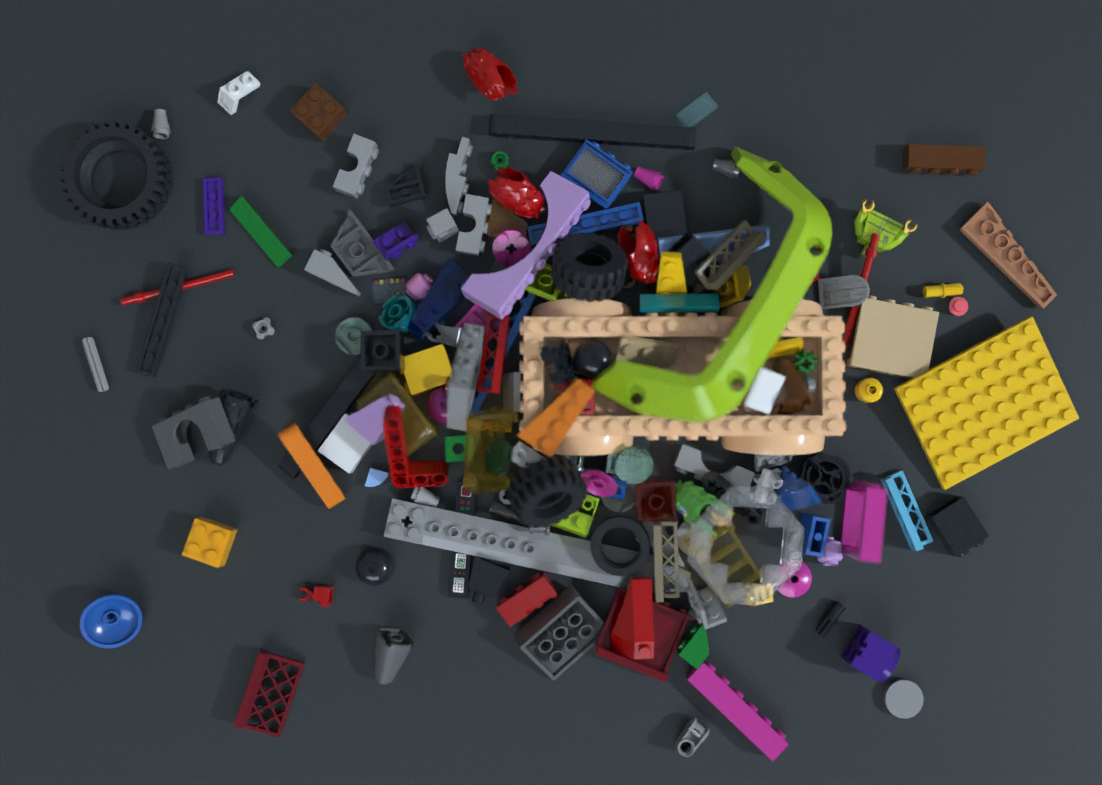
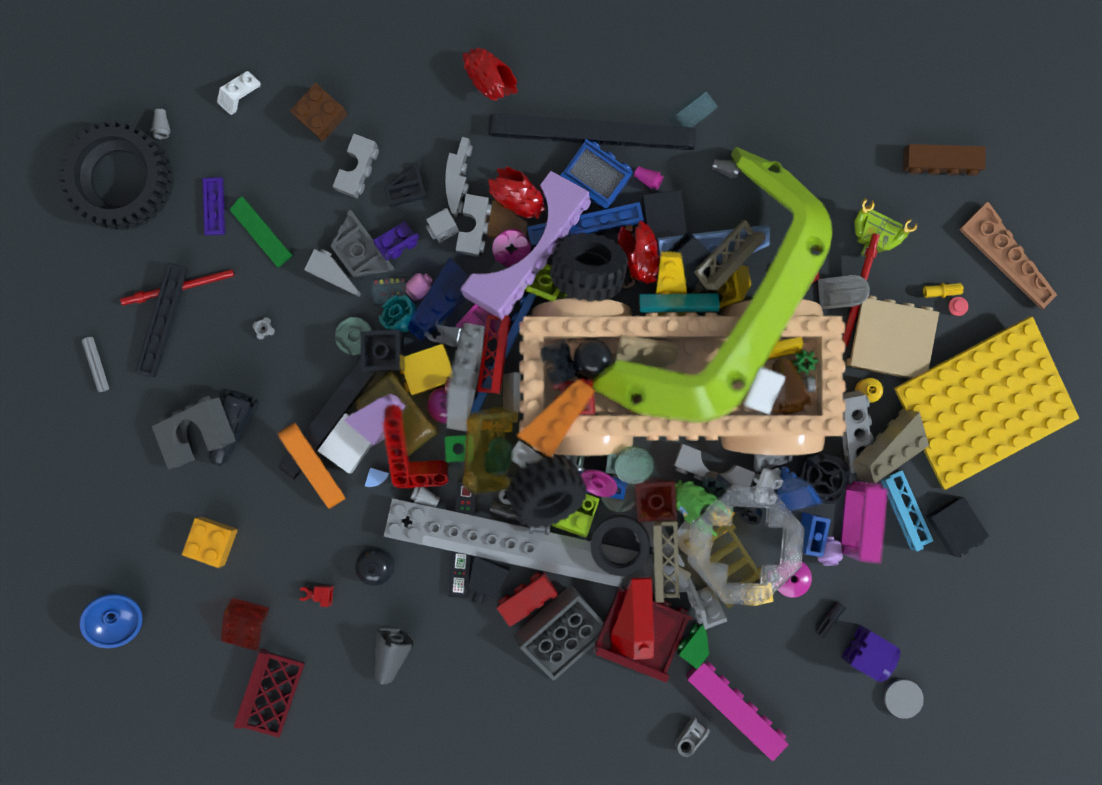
(243, 624): none -> clear red bracket
(499, 155): green plate -> none
(851, 442): none -> light grey brick
(893, 447): none -> dark tan wedge

